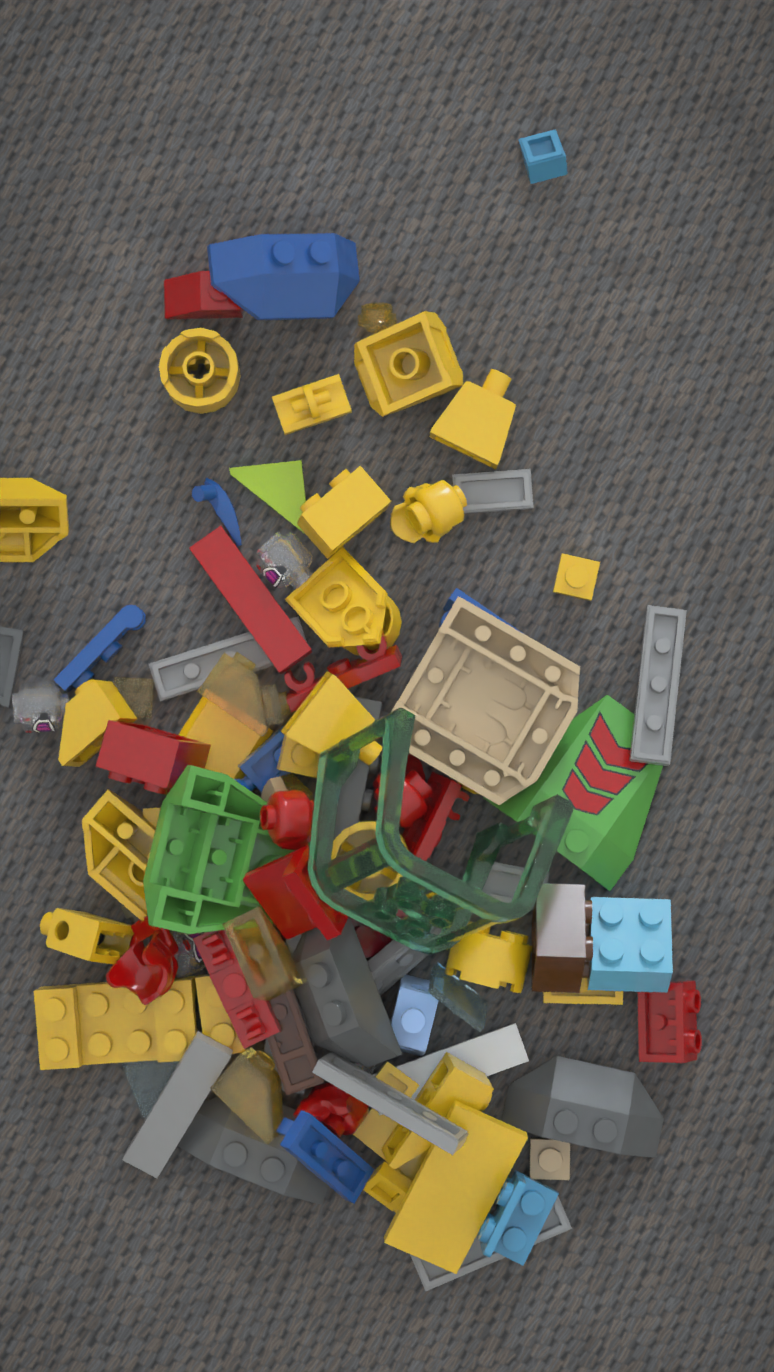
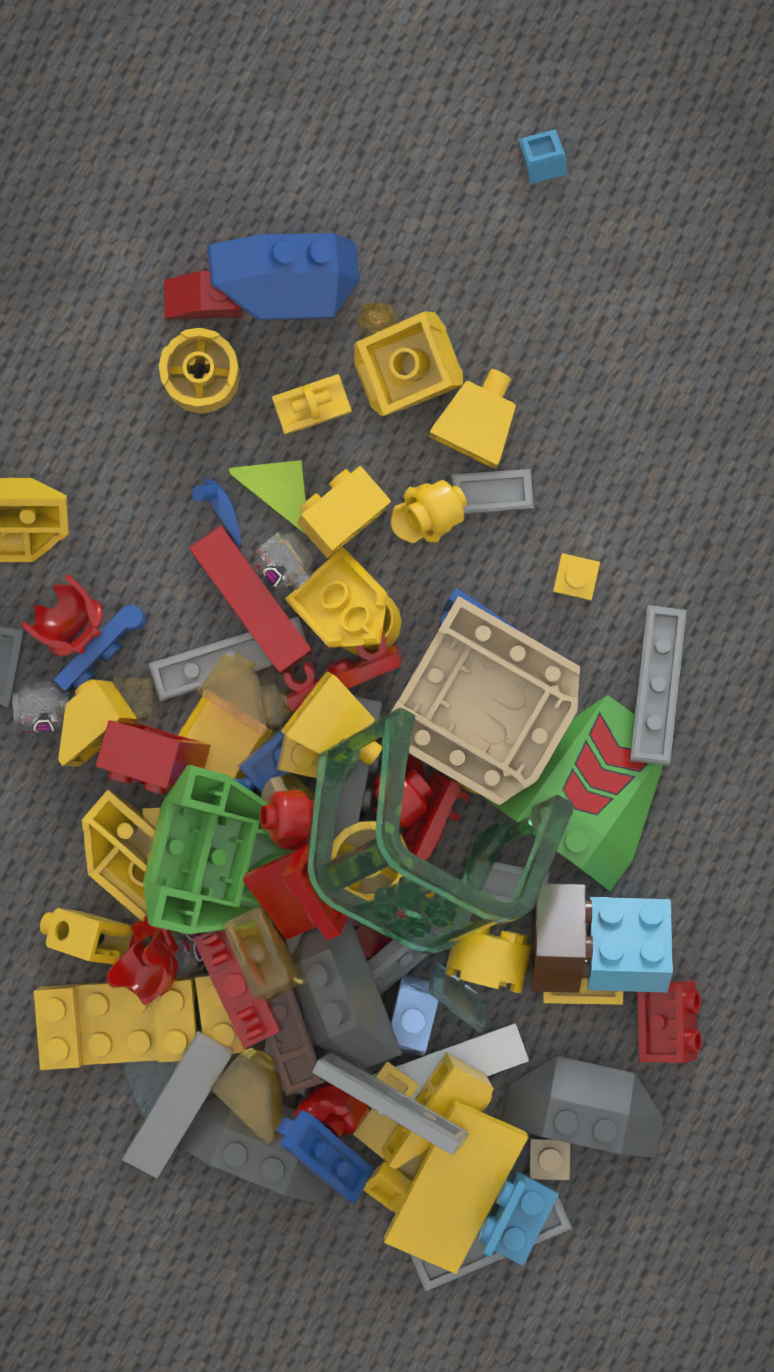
(60, 624): none -> red helmet

